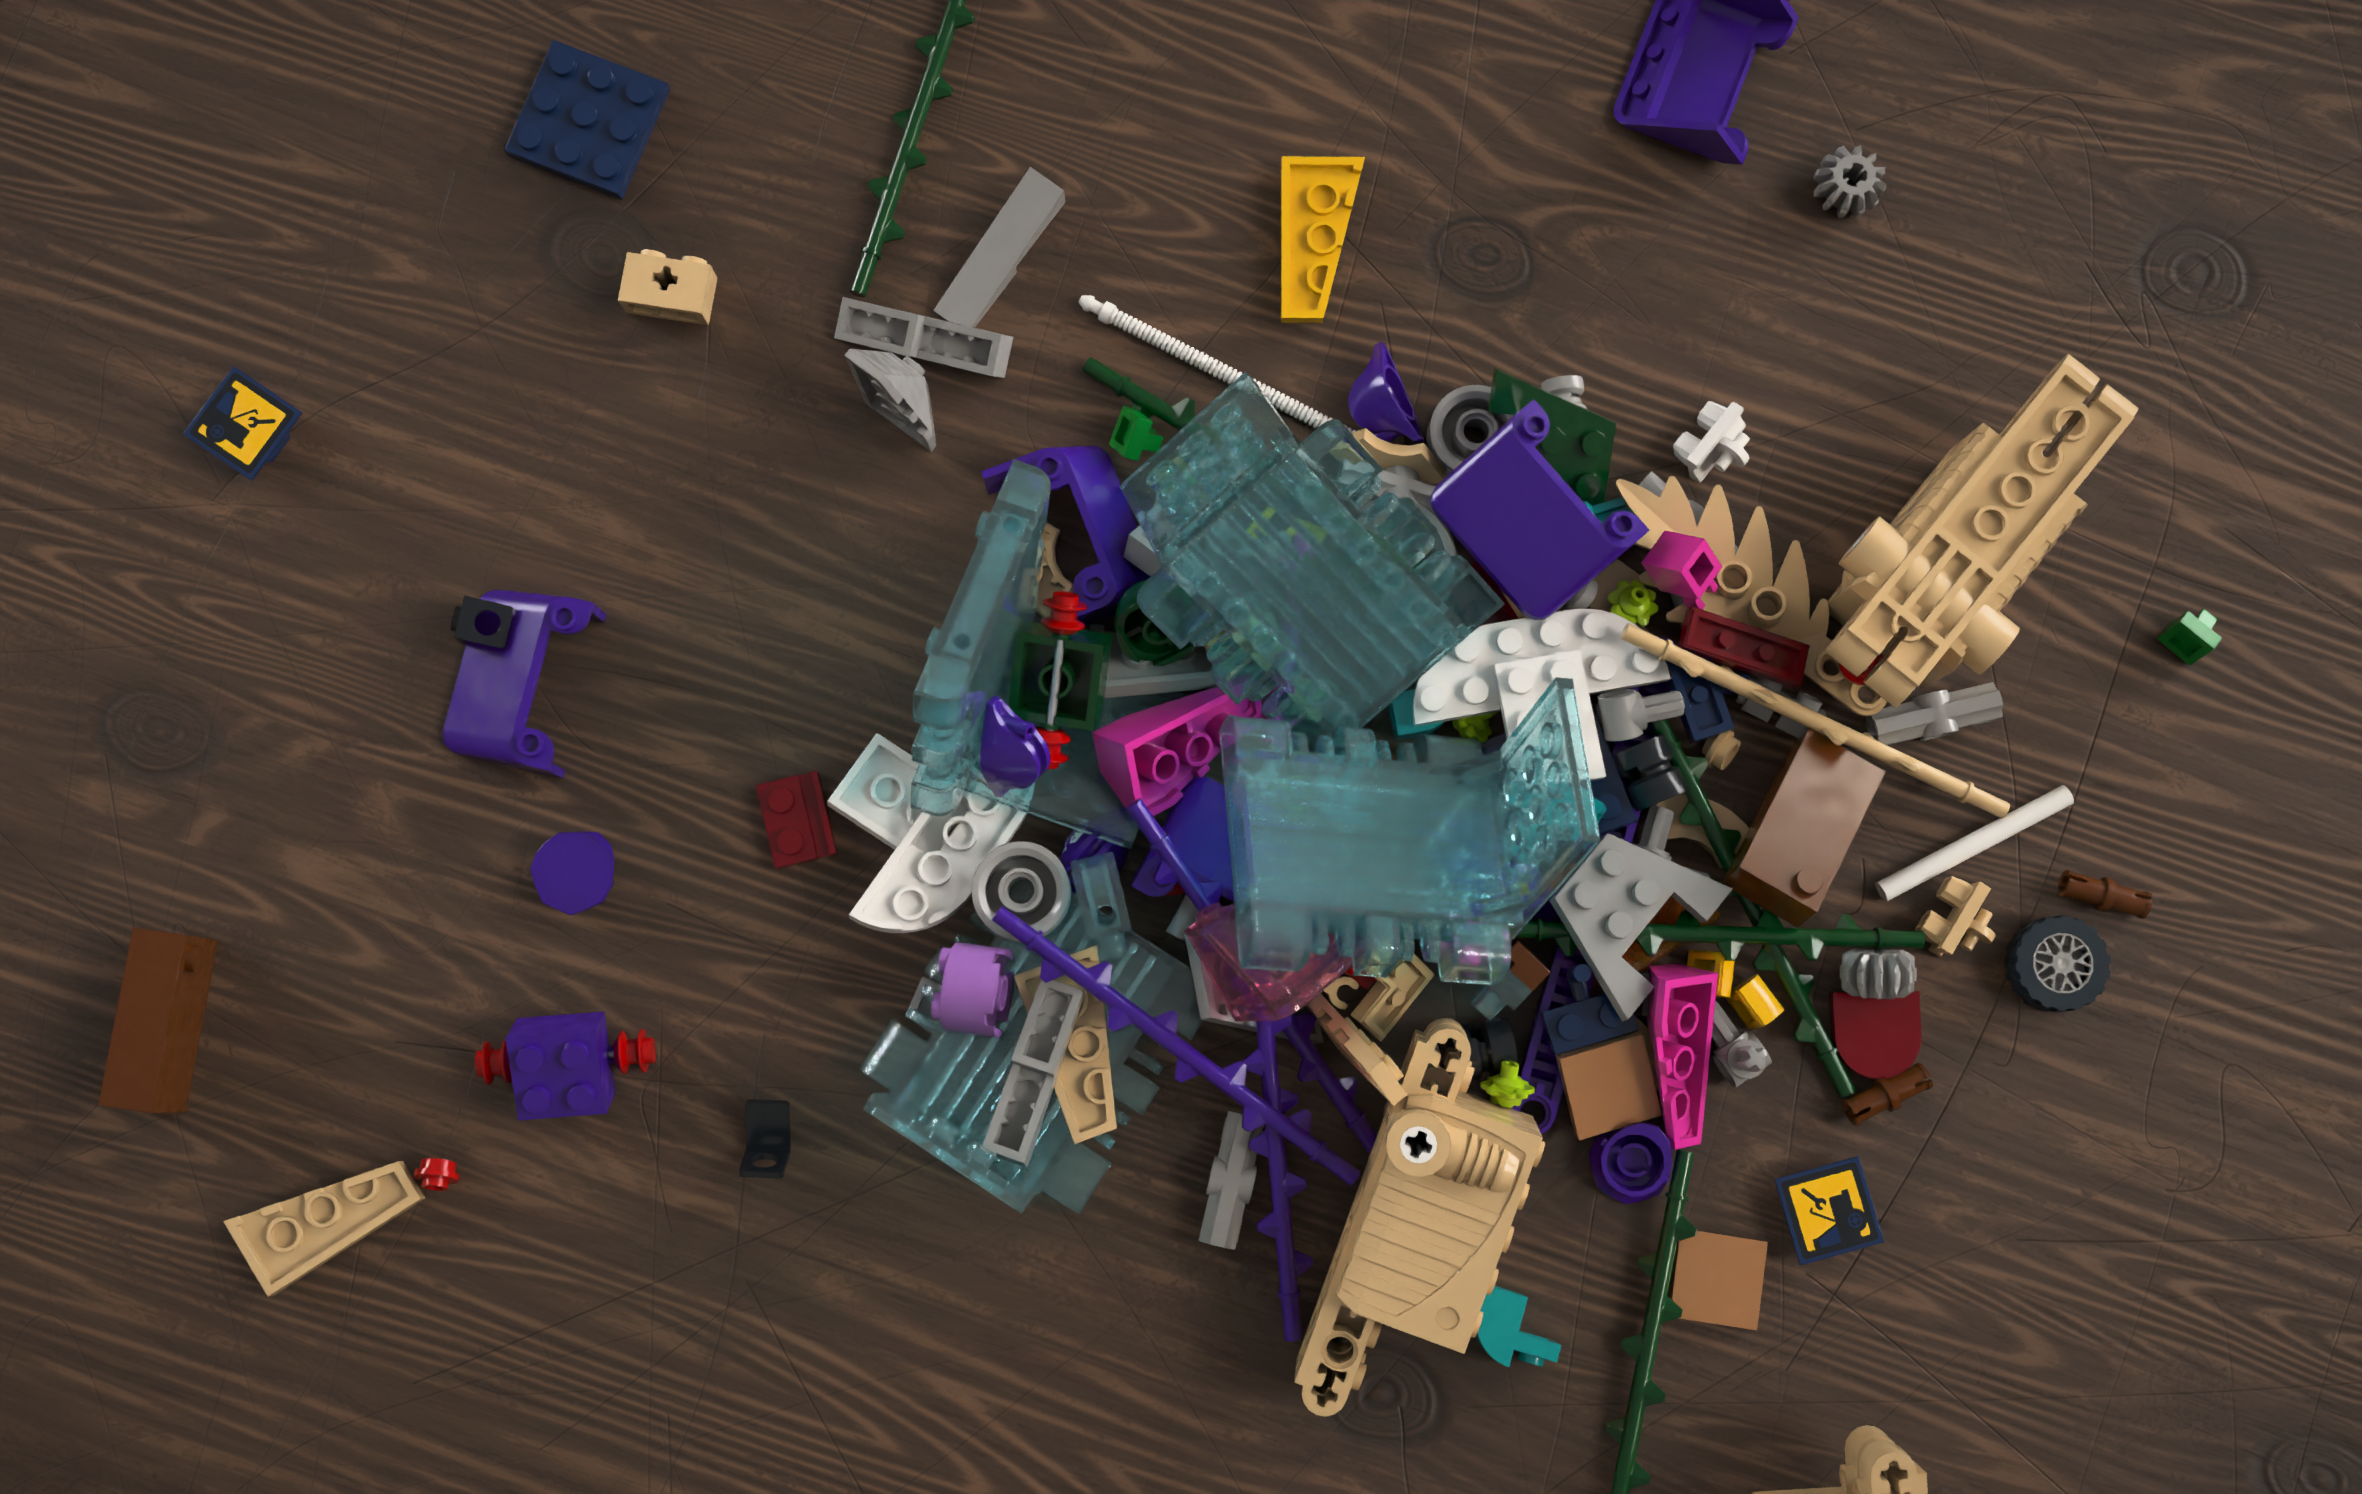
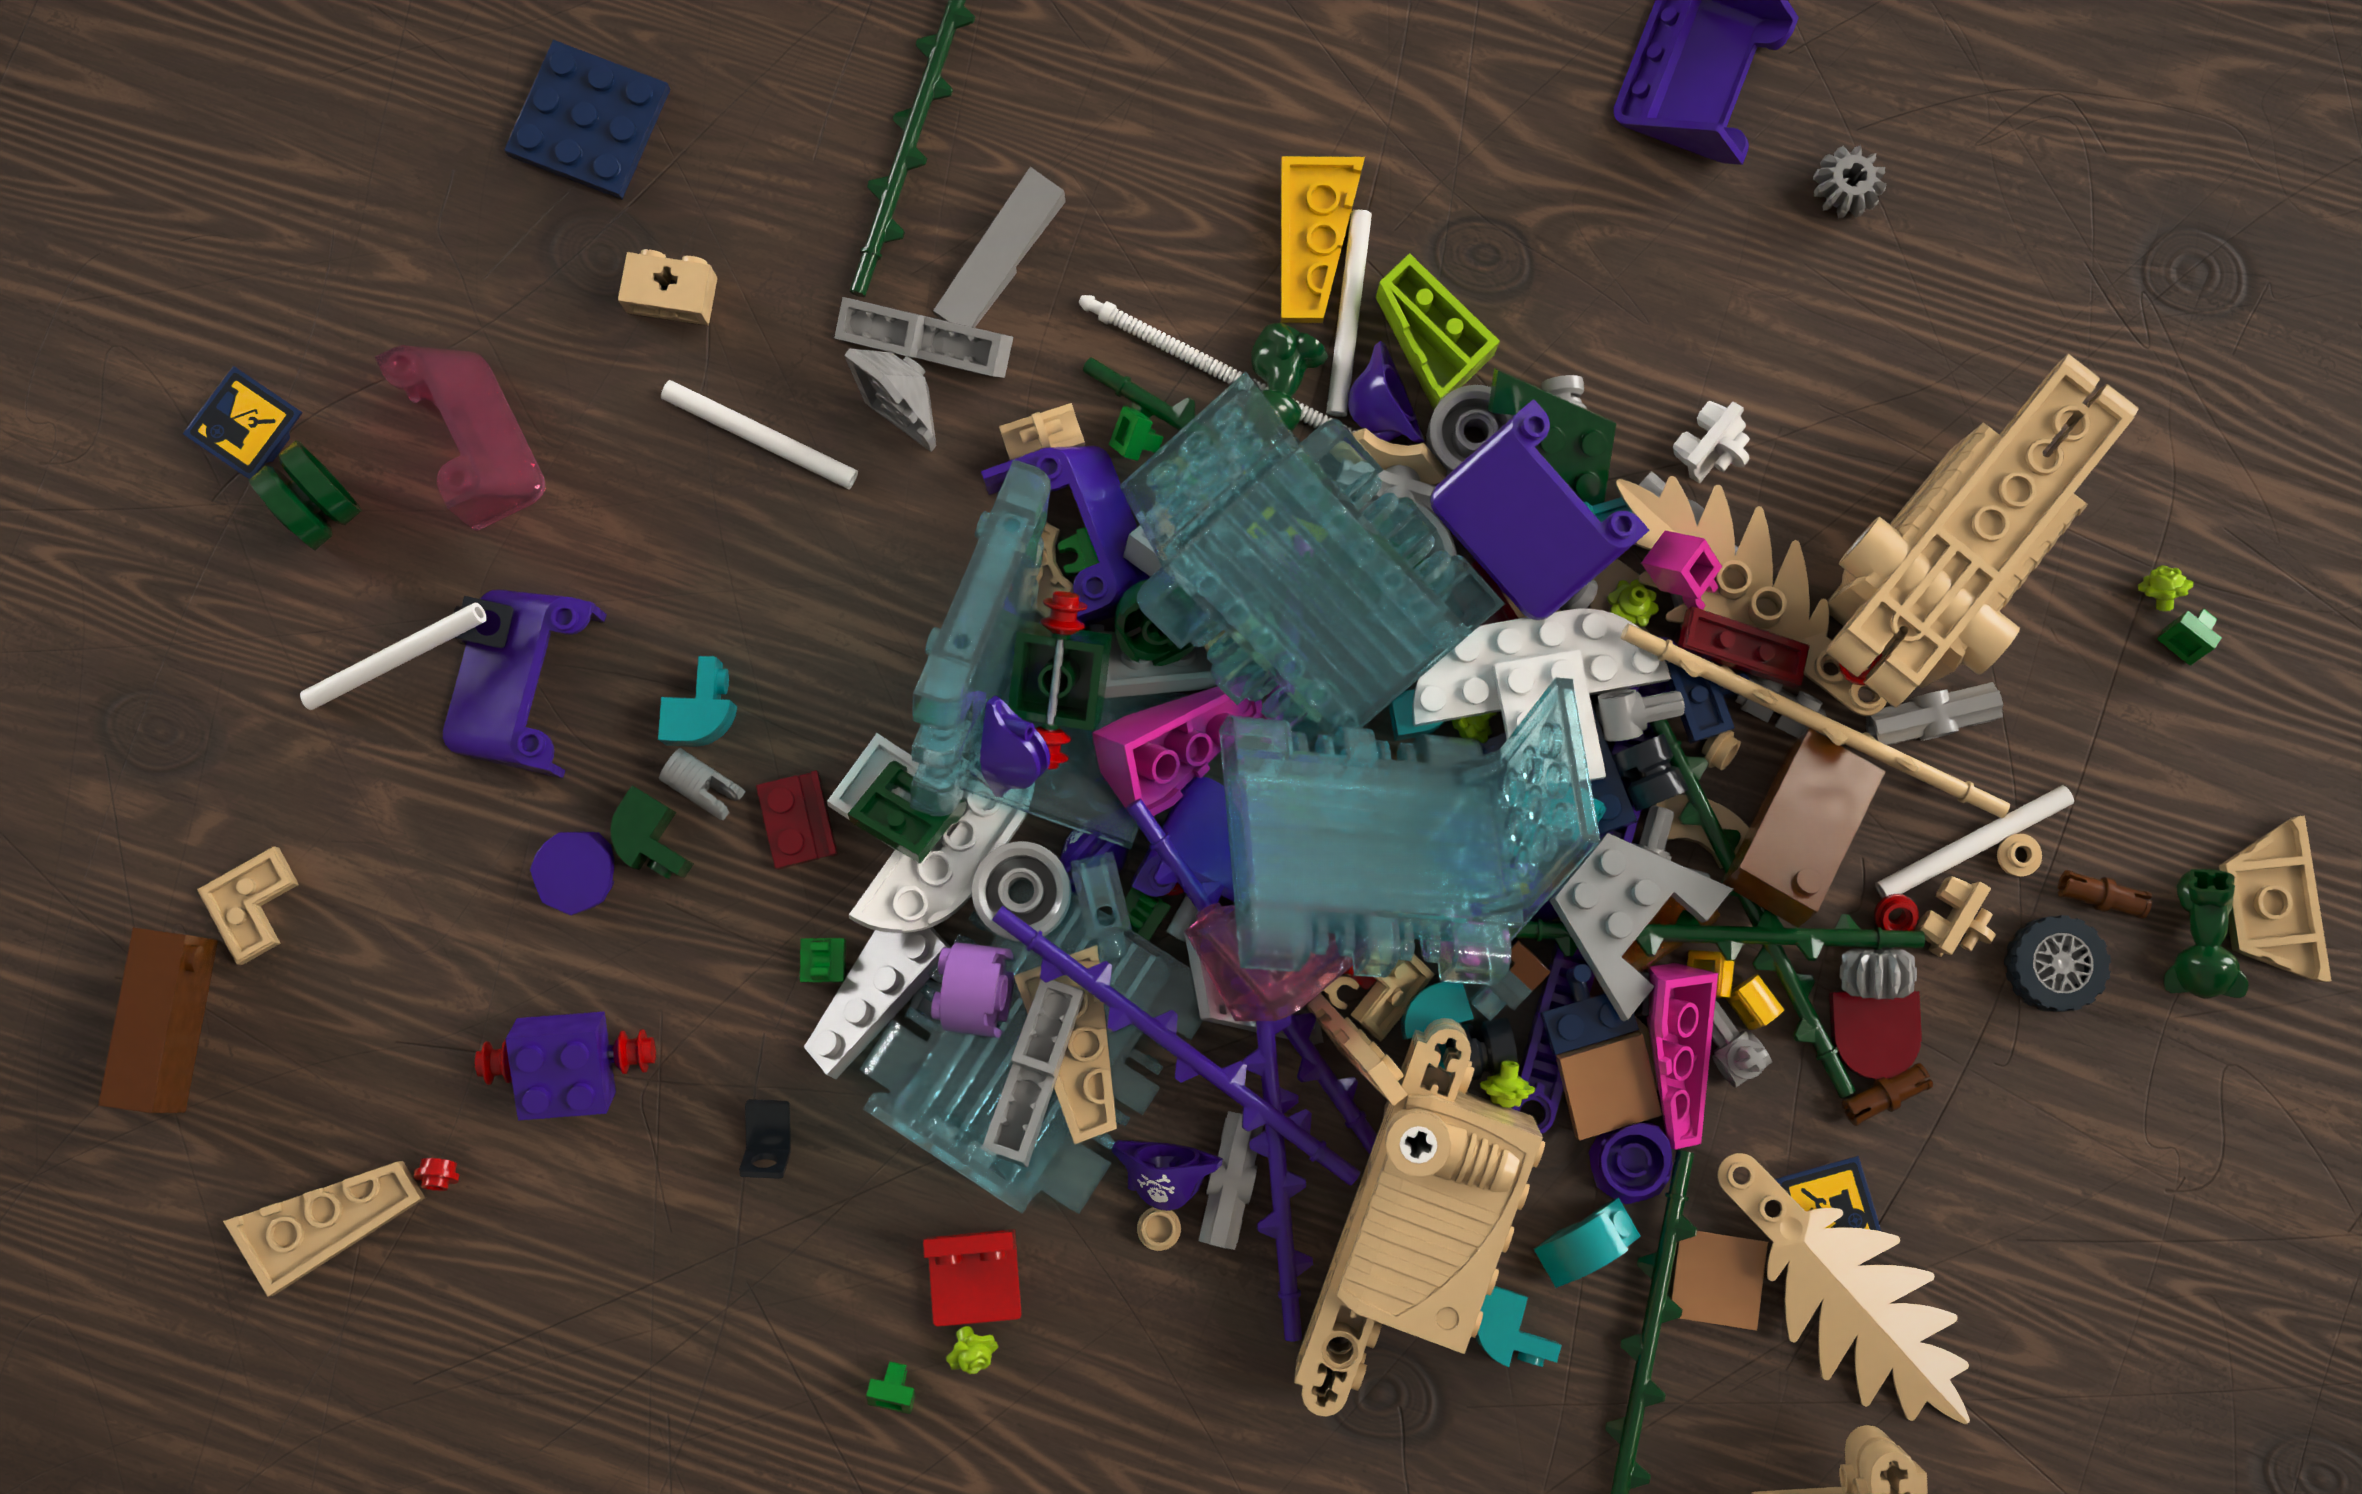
(237, 900): none -> tan tile
(300, 500): none -> dark green wheel
(393, 656): none -> white piece
(495, 464): none -> clear pink windscreen
(636, 833): none -> dark green brick
(694, 778): none -> light grey hinge
(699, 719): none -> teal brick
(759, 434): none -> white piece
(822, 960): none -> green tile
(872, 994): none -> wing
(891, 1392): none -> green tile
(894, 821): none -> dark green plate
(971, 1351): none -> lime plant
(974, 1277): none -> red bracket
(1042, 430): none -> tan hips
(1082, 546): none -> green tile
(1145, 912): none -> green tile
(1158, 1229): none -> tan plate
(1164, 1172): none -> dark purple hat
(1280, 360): none -> dark green animal
(1349, 313): none -> white piece
(1433, 329): none -> lime wedge
(1434, 1003): none -> teal brick
(1587, 1244): none -> teal brick
(1852, 1296): none -> tan plant
(1905, 922): none -> red plate
(2007, 858): none -> tan plate
(2165, 586): none -> lime plant
(2206, 966): none -> dark green animal
(2278, 904): none -> tan wing

